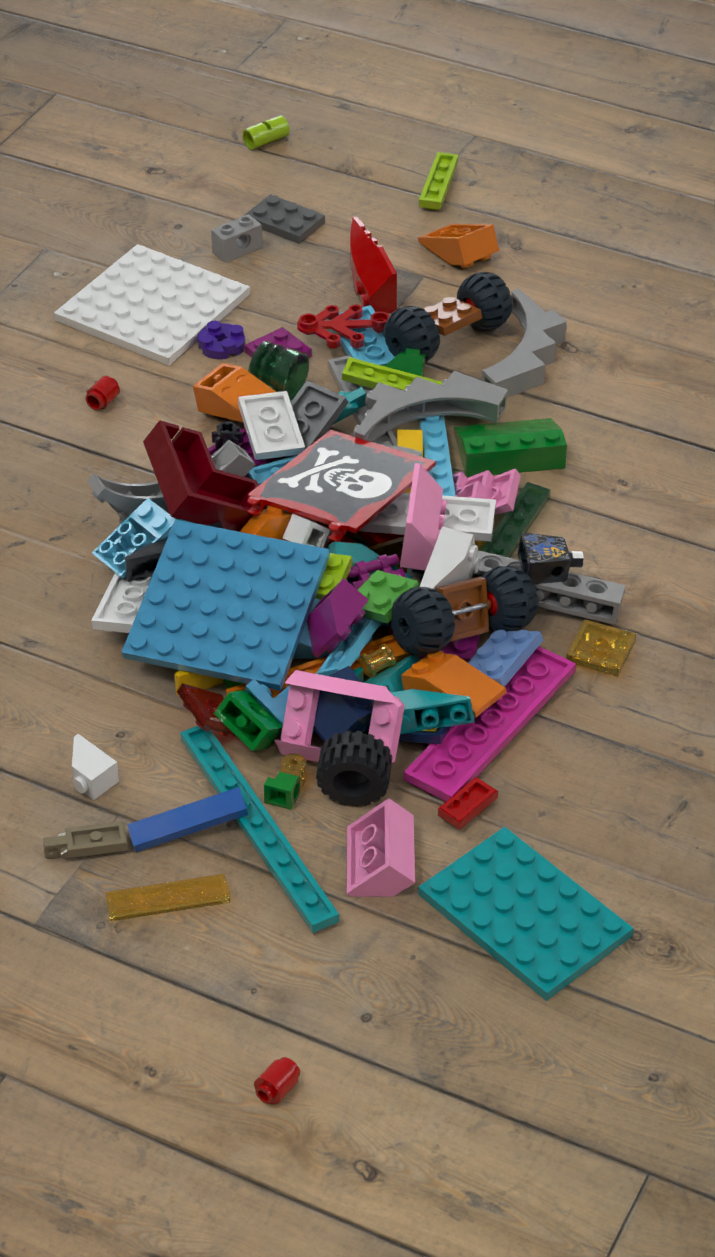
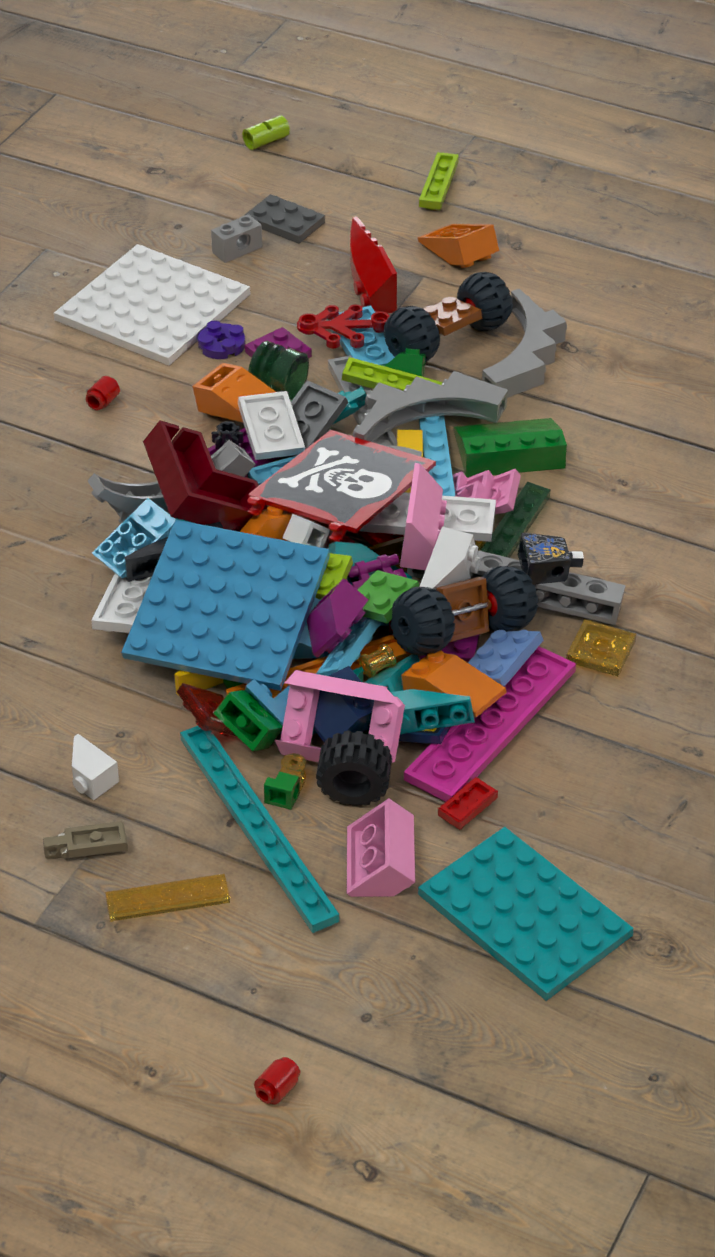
(187, 819): blue tile -> none

